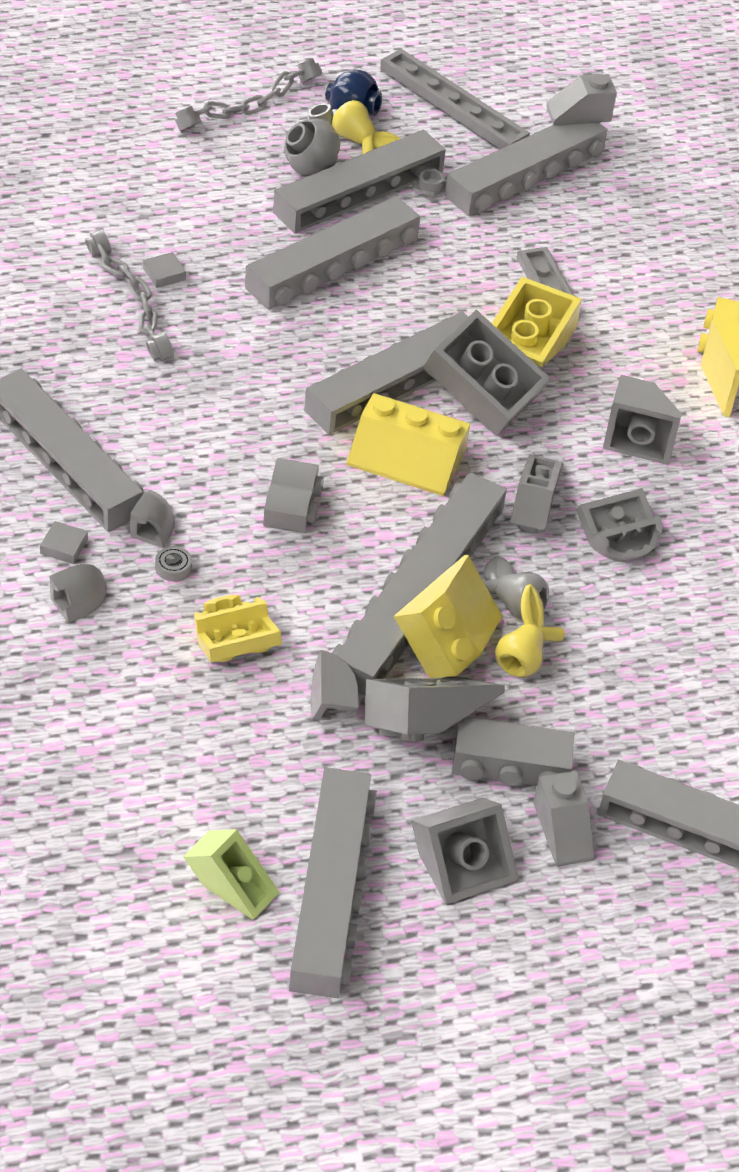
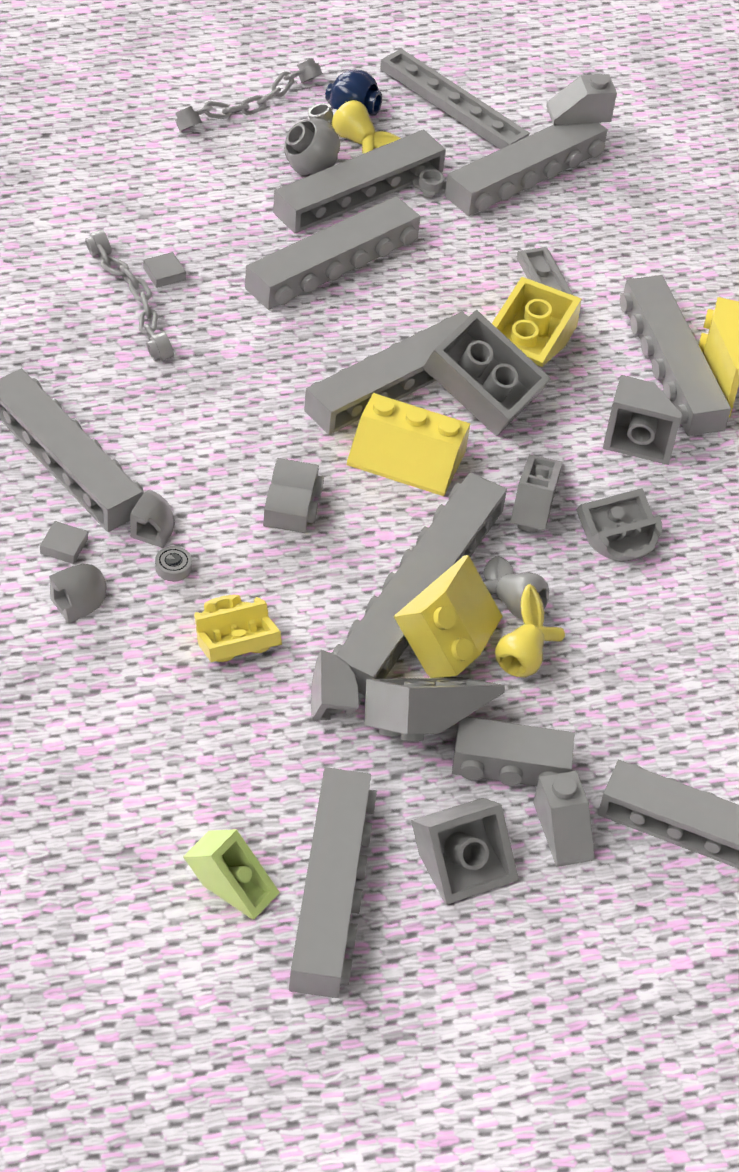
(675, 355): none -> light grey brick

